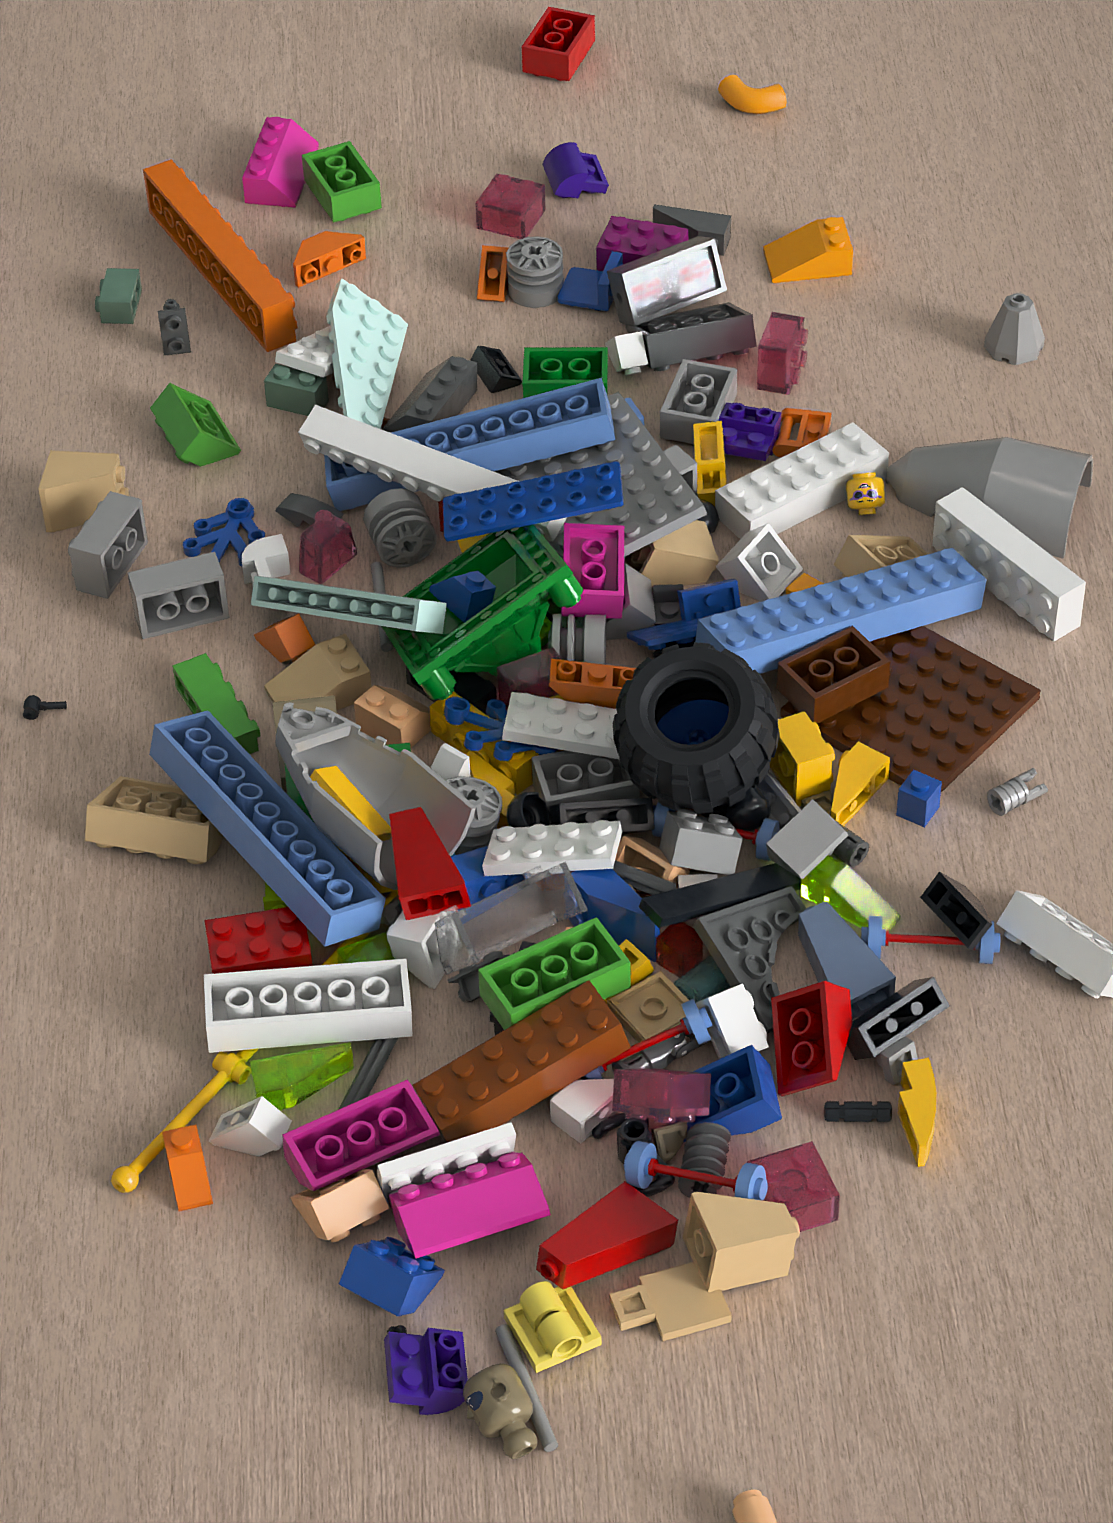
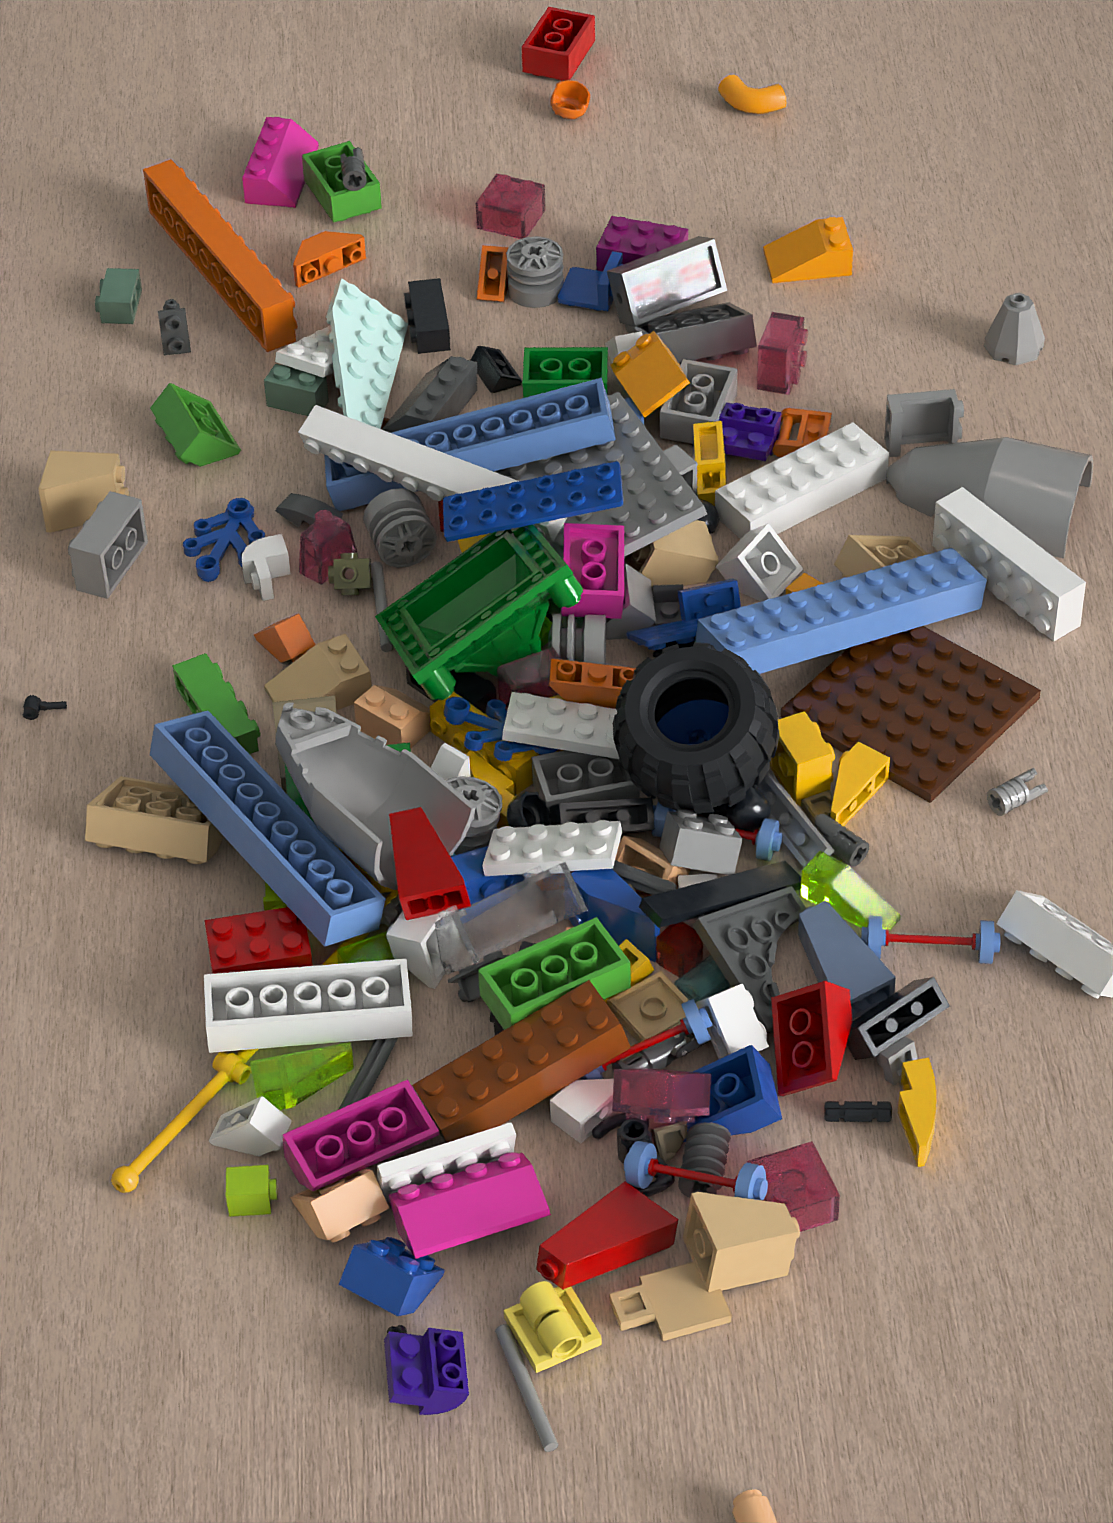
(178, 595): light grey brick -> none
(187, 1167): orange slope -> none
(250, 1190): none -> lime brick
(346, 794): yellow tile -> none
(349, 604): light aqua brick -> none
(353, 170): none -> dark grey hinge
(361, 578): none -> olive brick
(427, 316): none -> black brick
(465, 594): blue slope -> none
(501, 1408): dark tan piece -> none
(570, 99): none -> orange hair
(573, 171): dark purple brick -> none
(649, 373): none -> light orange slope
(697, 222): dark grey slope -> none
(805, 840): light grey slope -> none
(833, 674): reddish brown brick -> none
(865, 493): yellow head -> none
(918, 798): blue brick -> none
(922, 419): none -> light grey panel
(957, 909): black slope -> none

